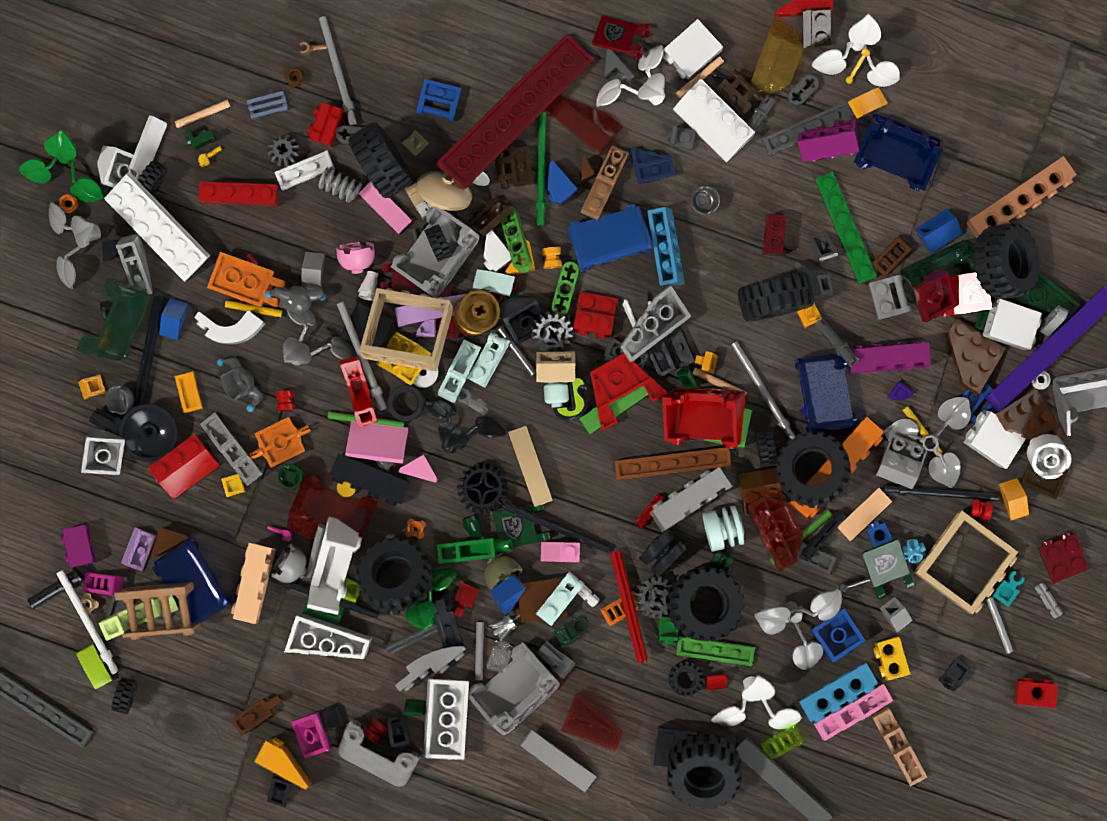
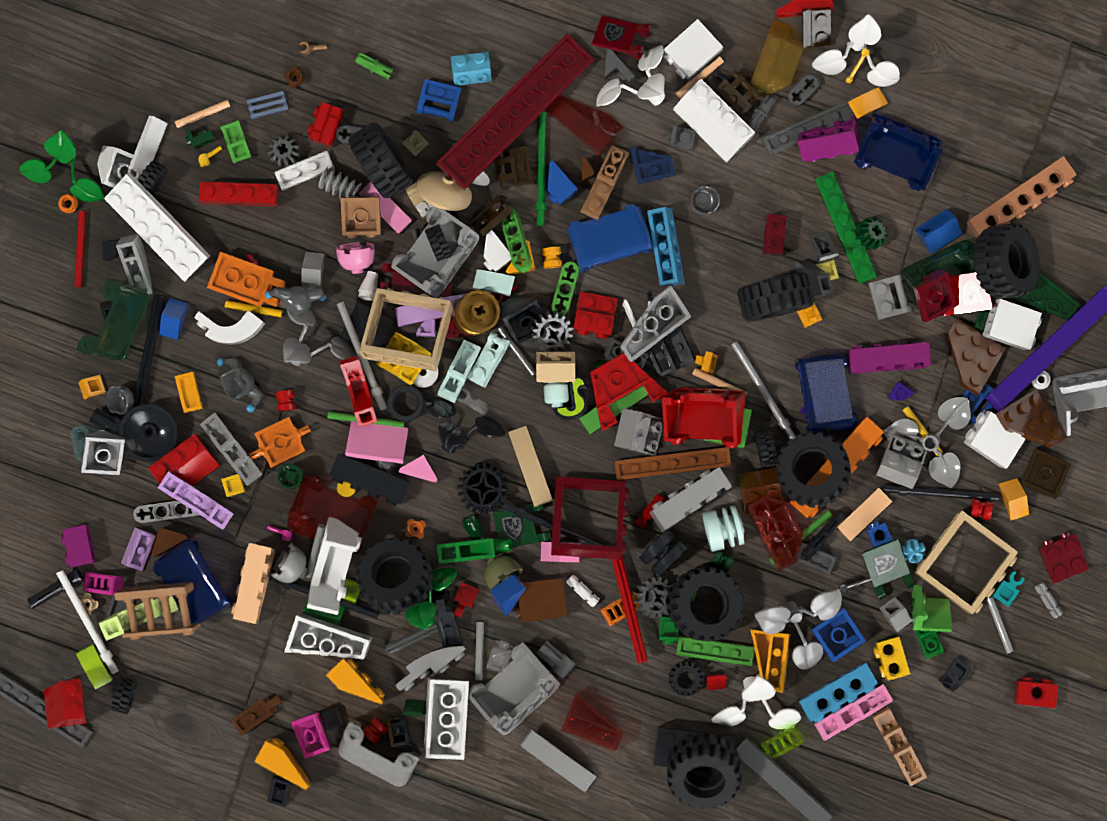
(65, 704): none -> red slope
(78, 444): none -> clear light blue plate
(80, 249): none -> red bar
(83, 233): light grey plant -> none
(171, 512): none -> light grey beam
(195, 500): none -> lavender slope
(236, 141): none -> bright green slope
(348, 106): light grey bar -> none
(349, 679): none -> light orange slope
(360, 216): none -> medium nougat plate
(374, 65): none -> bright green axle
(471, 68): none -> medium azure bracket
(504, 626): flat silver piece -> none
(559, 599): light aqua plate -> none
(570, 632): clear green piece -> none
(583, 550): none -> dark red window
(639, 432): none -> light grey slope
(687, 378): dark green slope -> none
(772, 656): none -> light orange wedge
(830, 268): none -> light yellow tile
(841, 347): dark grey pin -> none
(871, 233): none -> dark green gear
(902, 243): reddish brown slope -> none
(929, 643): none -> green slope
(930, 613): none -> bright green bracket
(1048, 456): white brick -> none
(1053, 320): light grey beam -> none

